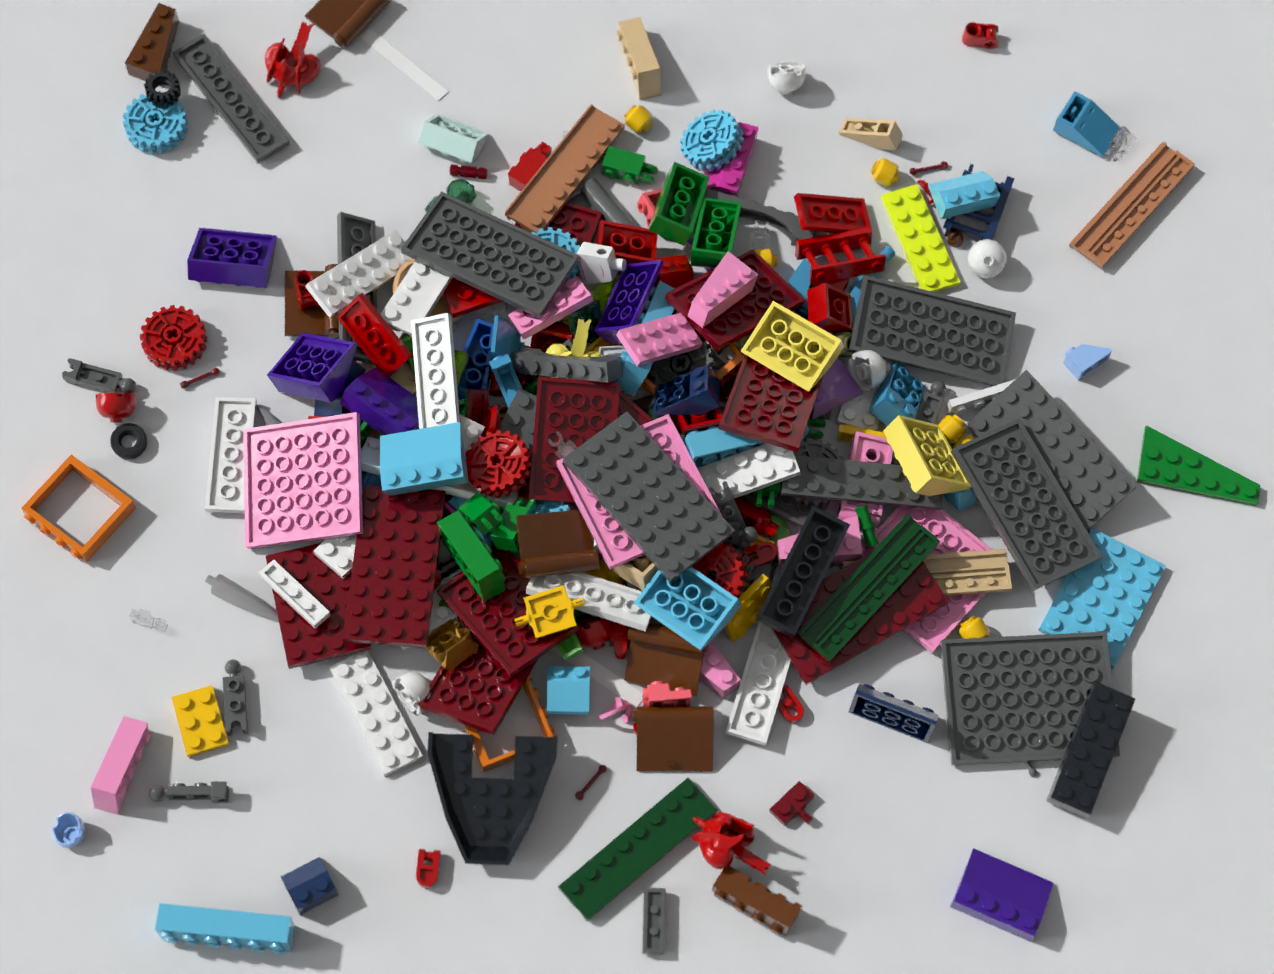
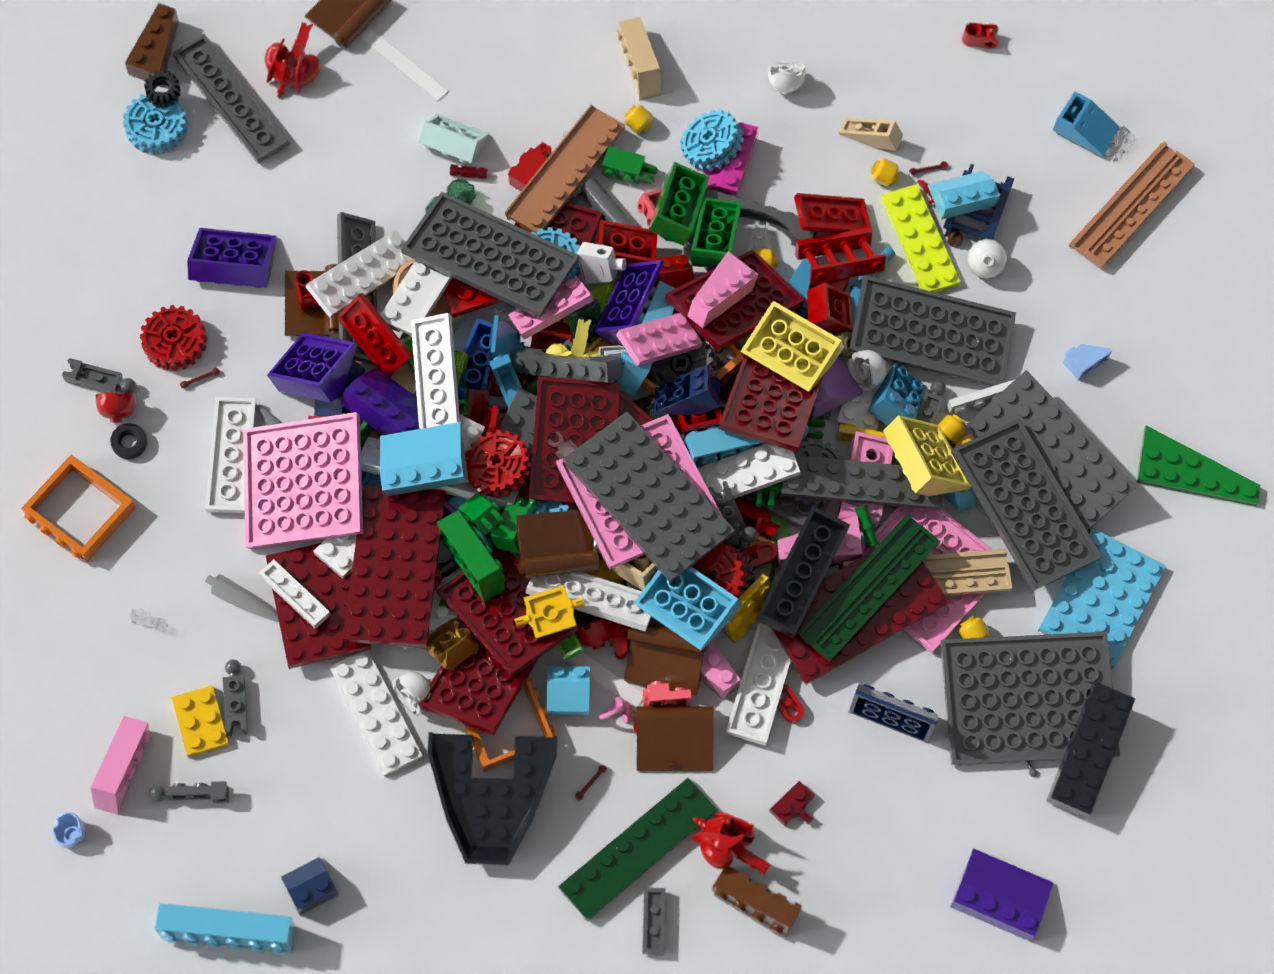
(427, 874): red plate -> none

